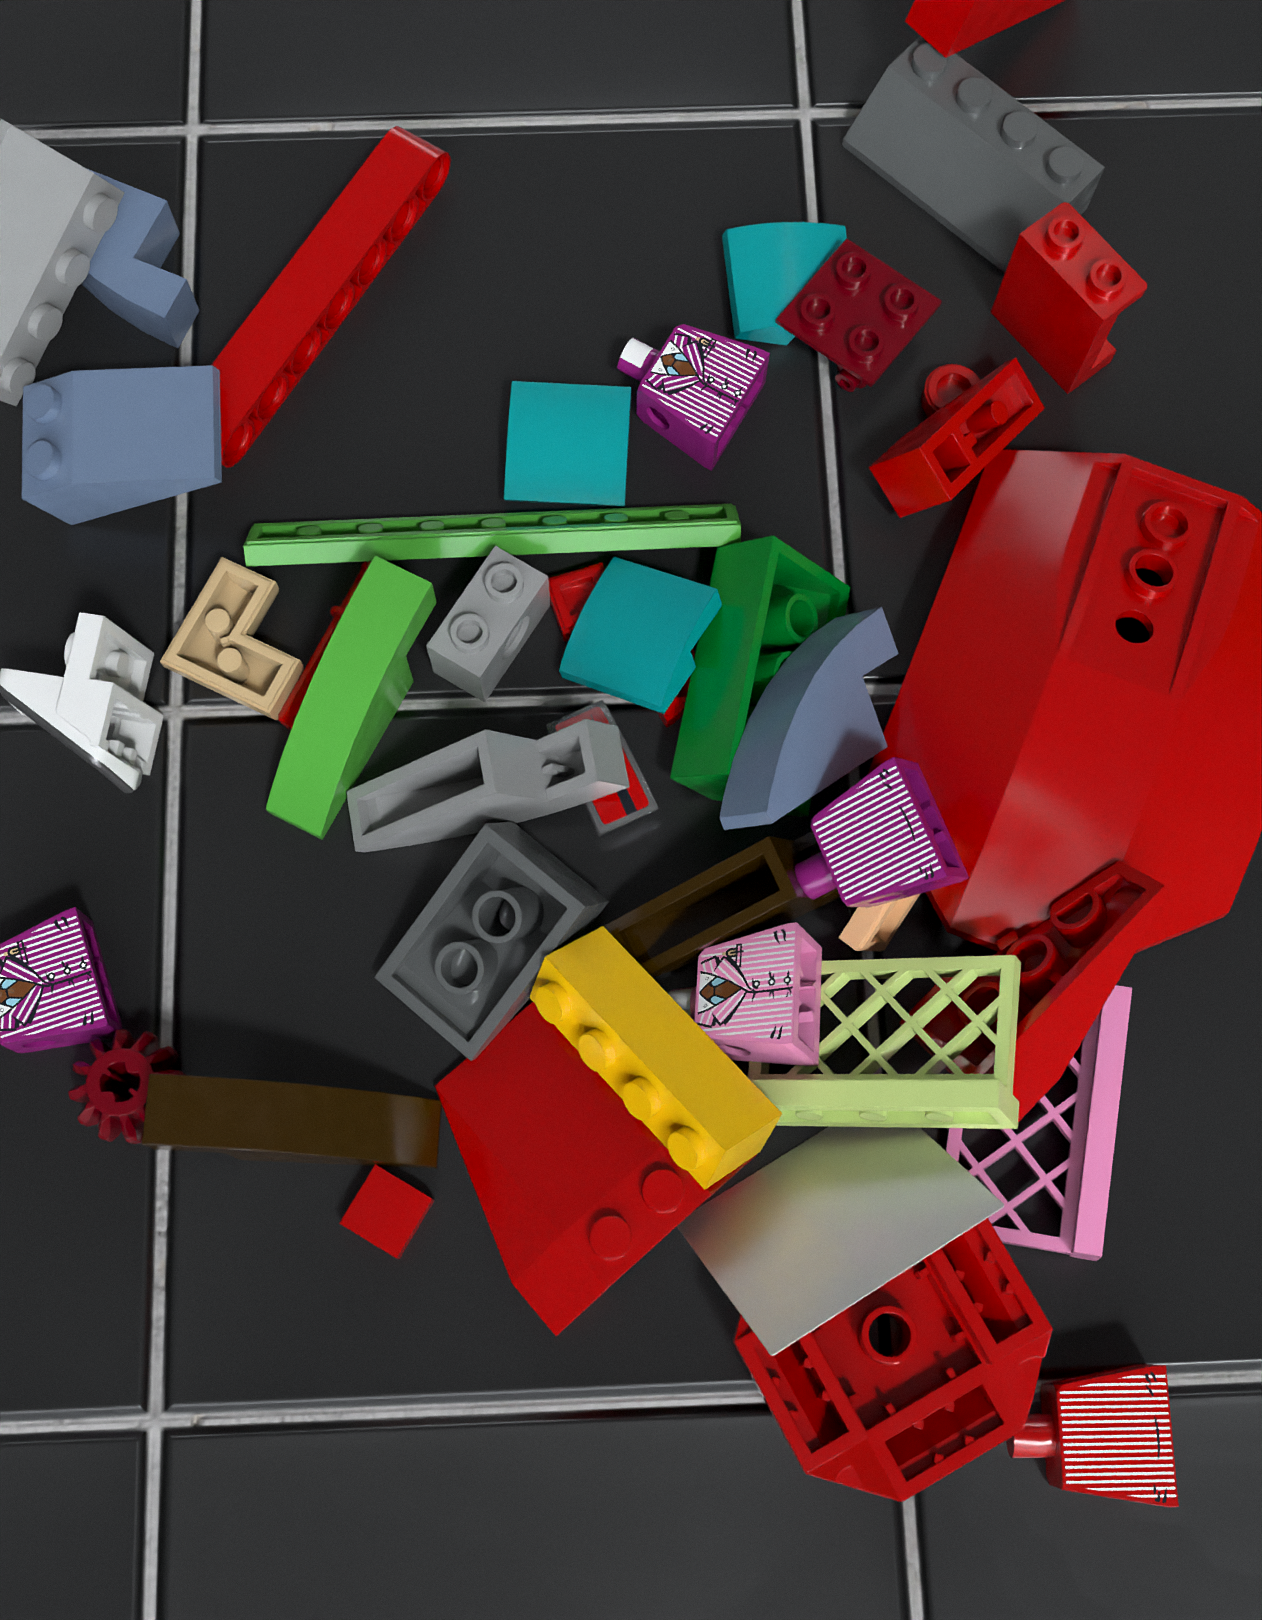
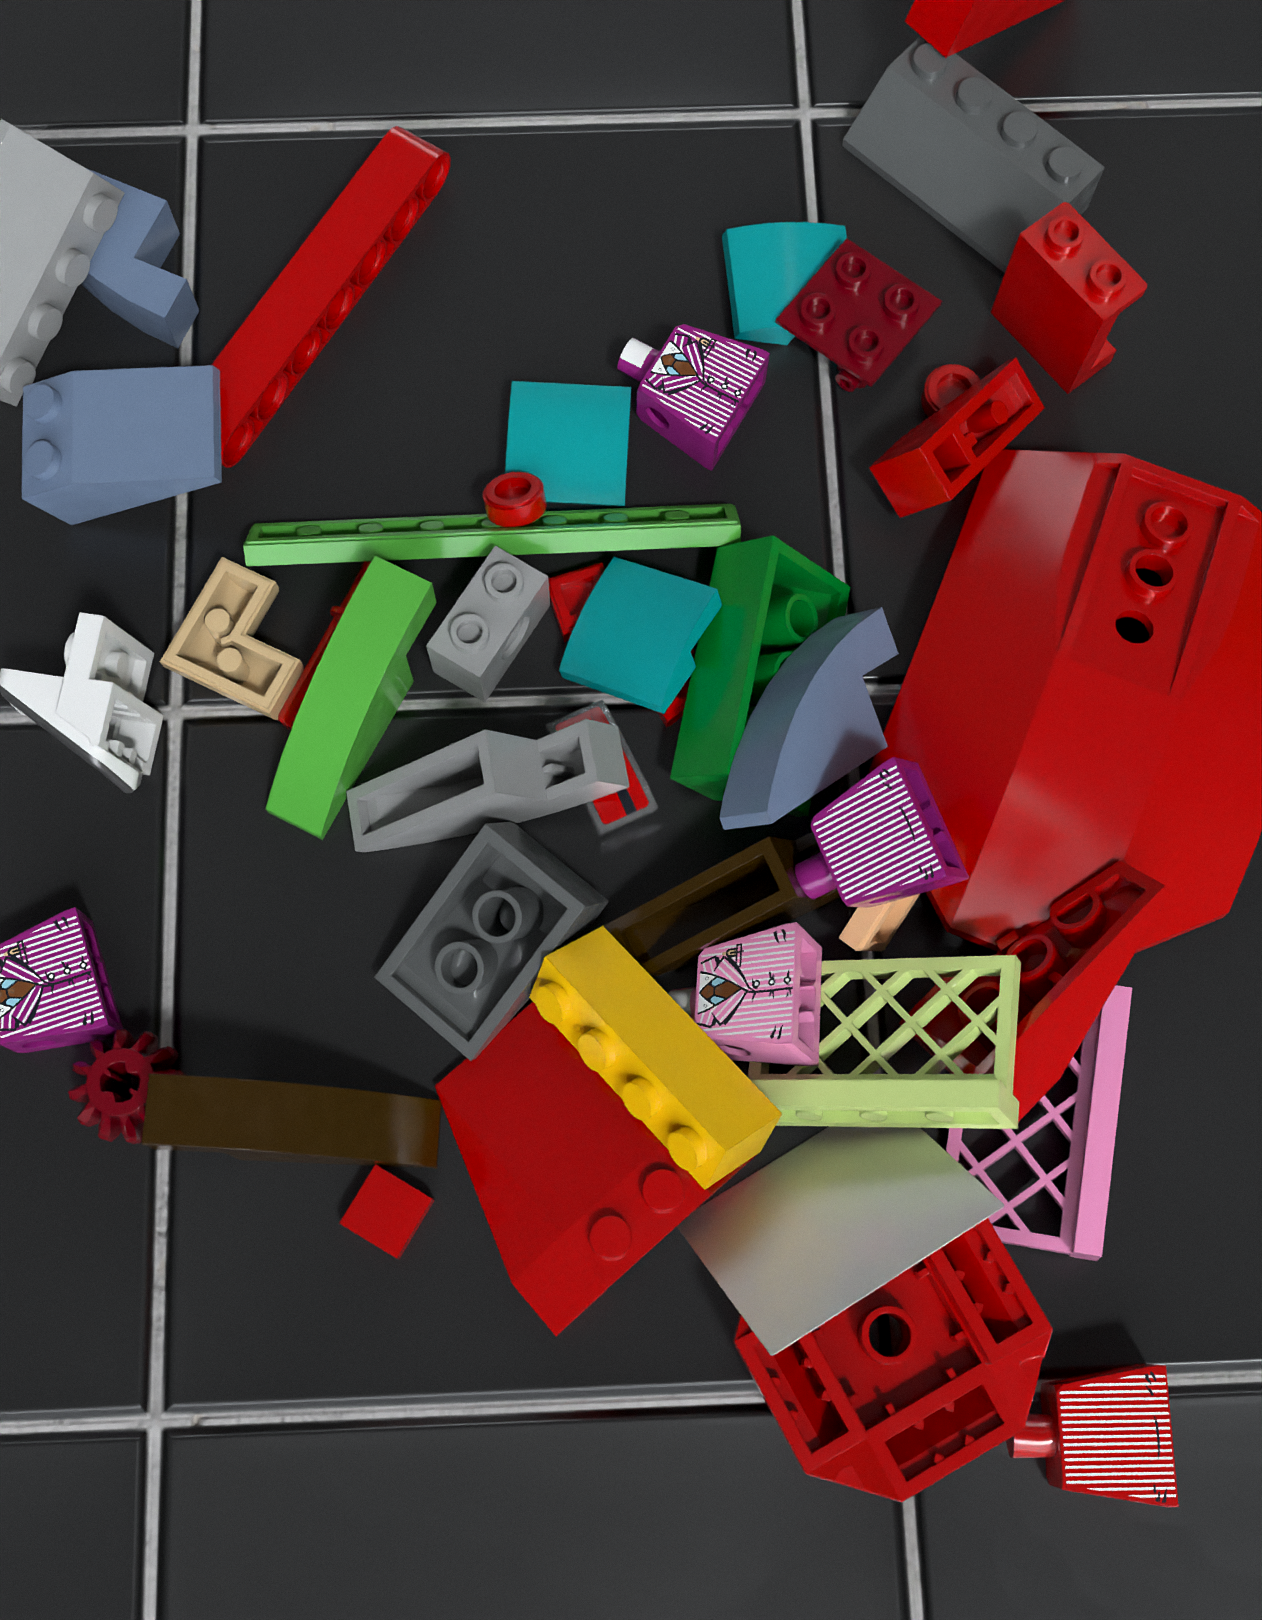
(514, 499): none -> red tile

